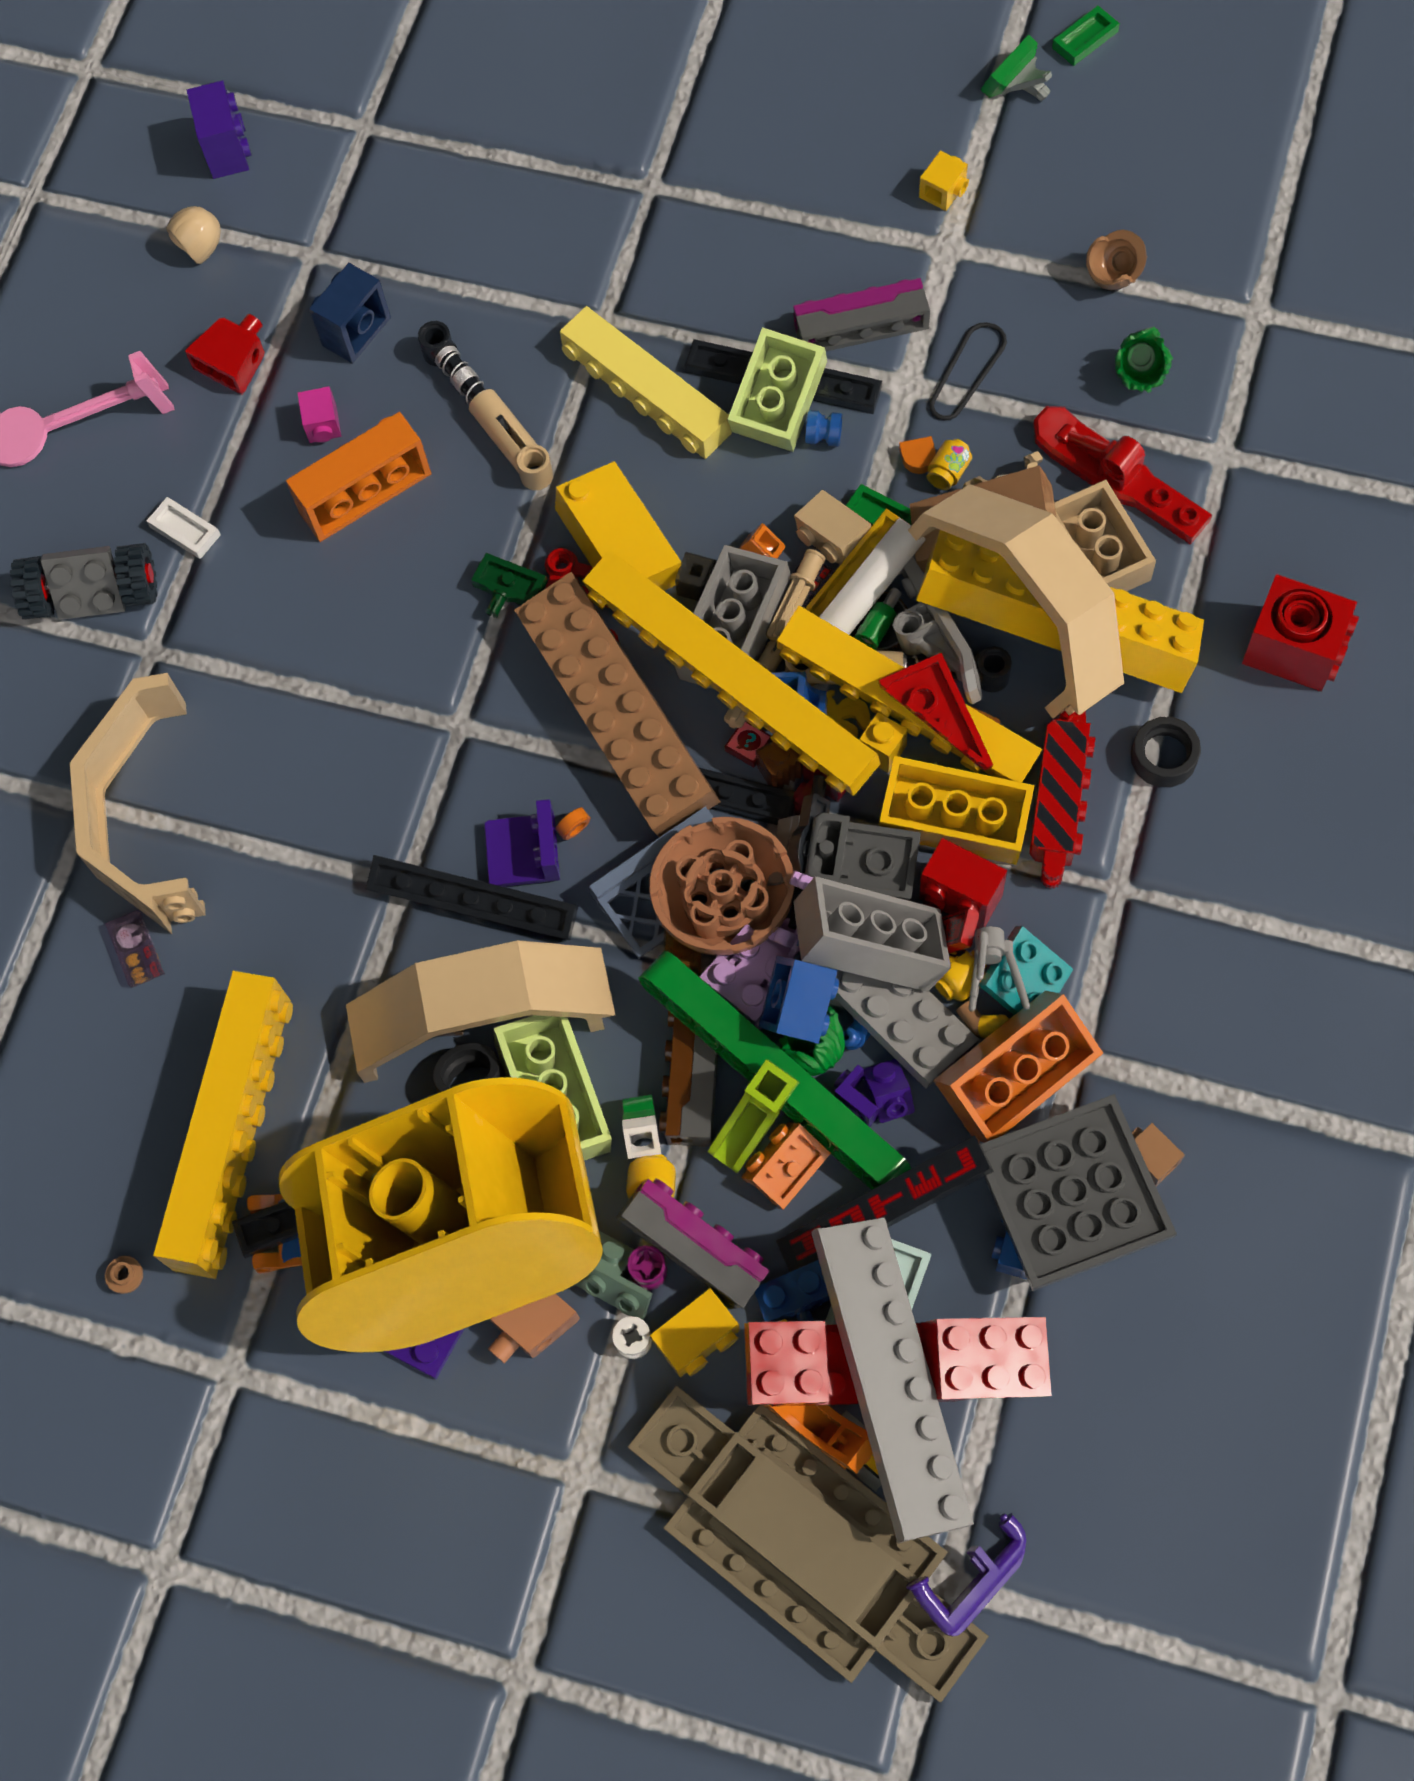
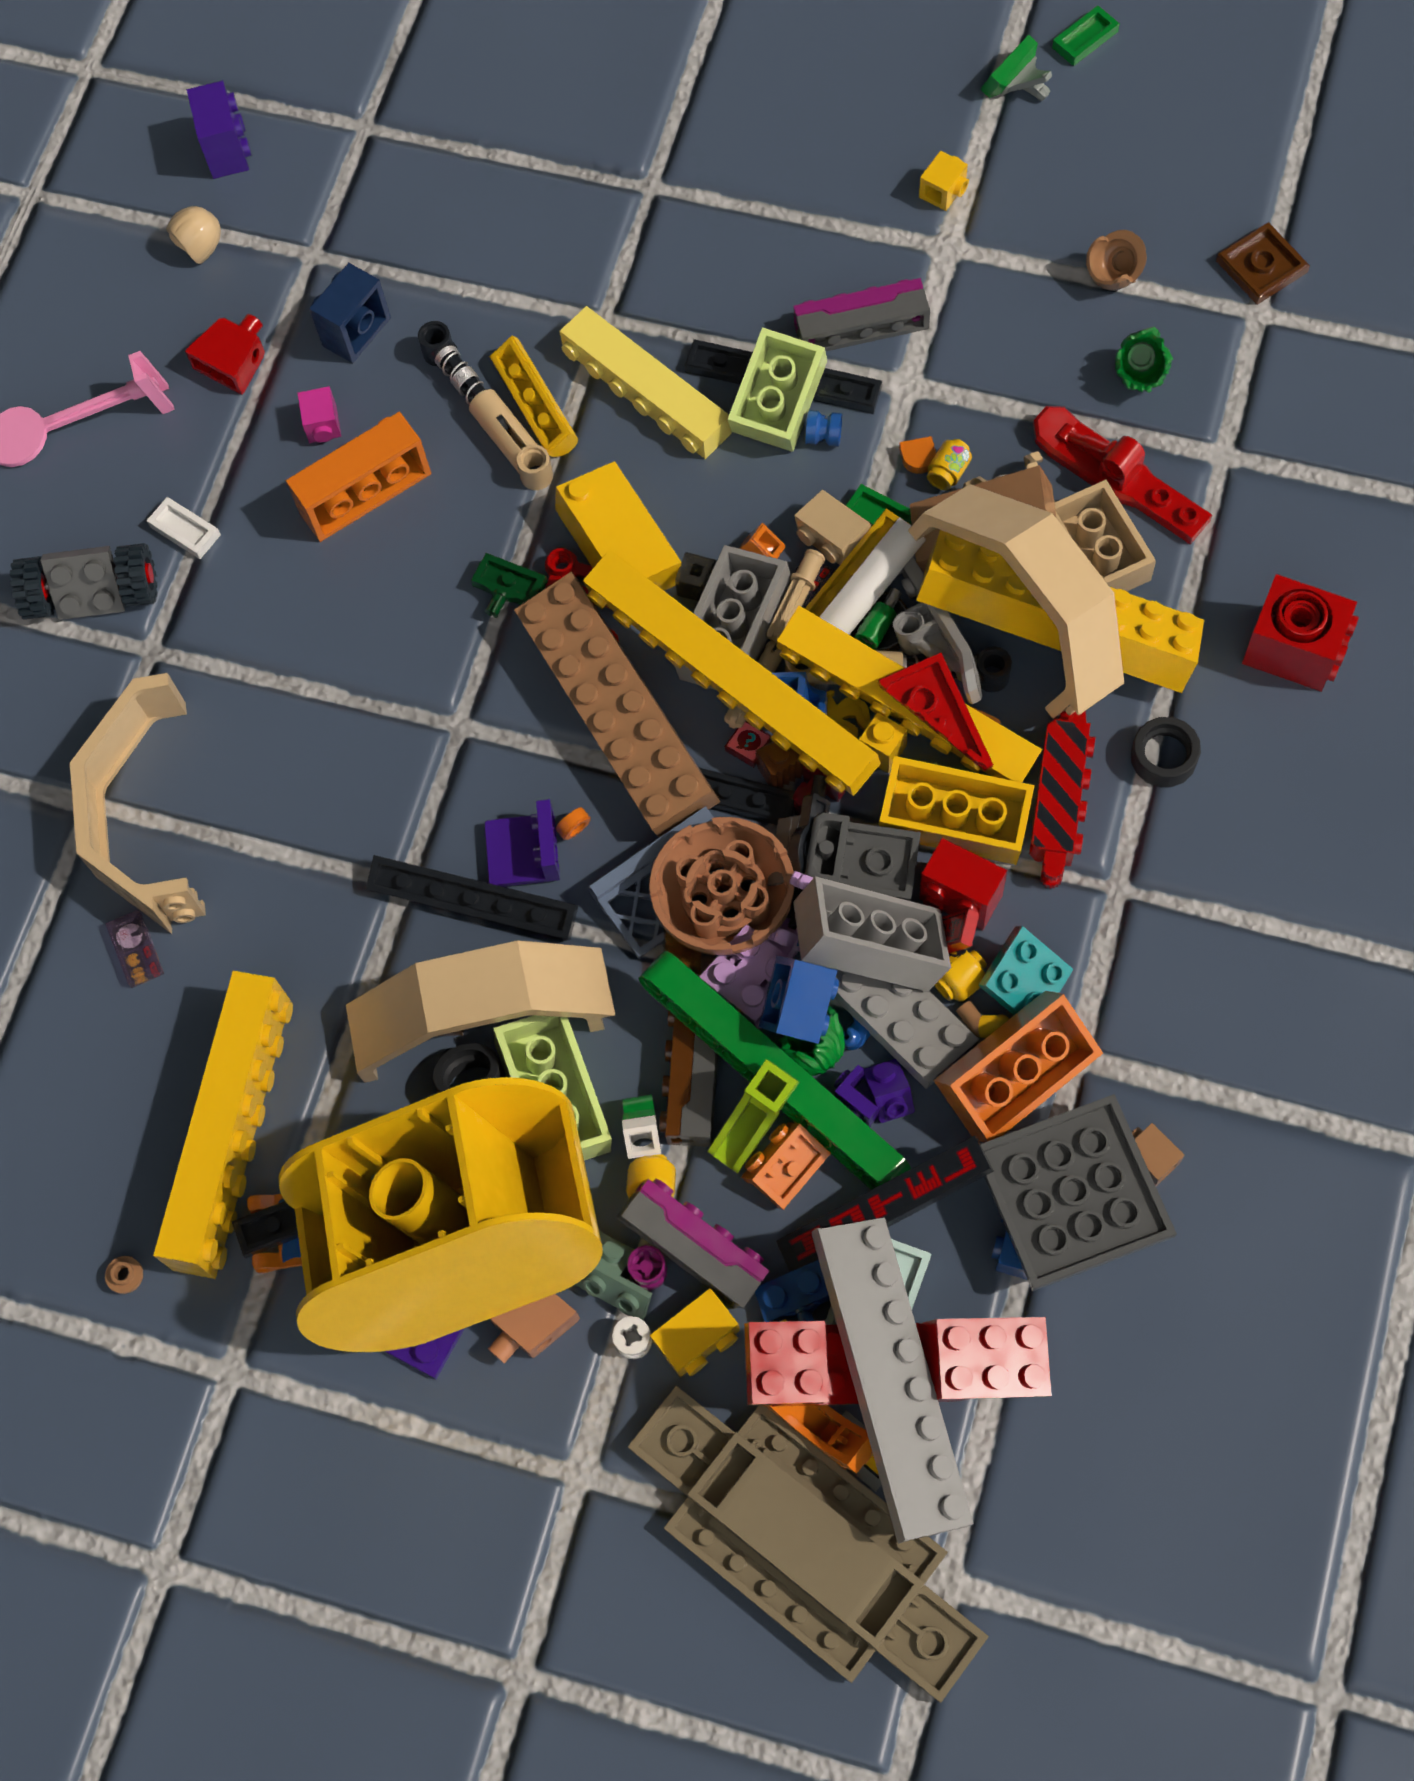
(534, 398): none -> yellow brick
(980, 379): black piece -> none
(982, 1588): dark purple piece -> none
(989, 950): light grey plant -> none
(1262, 263): none -> reddish brown tile

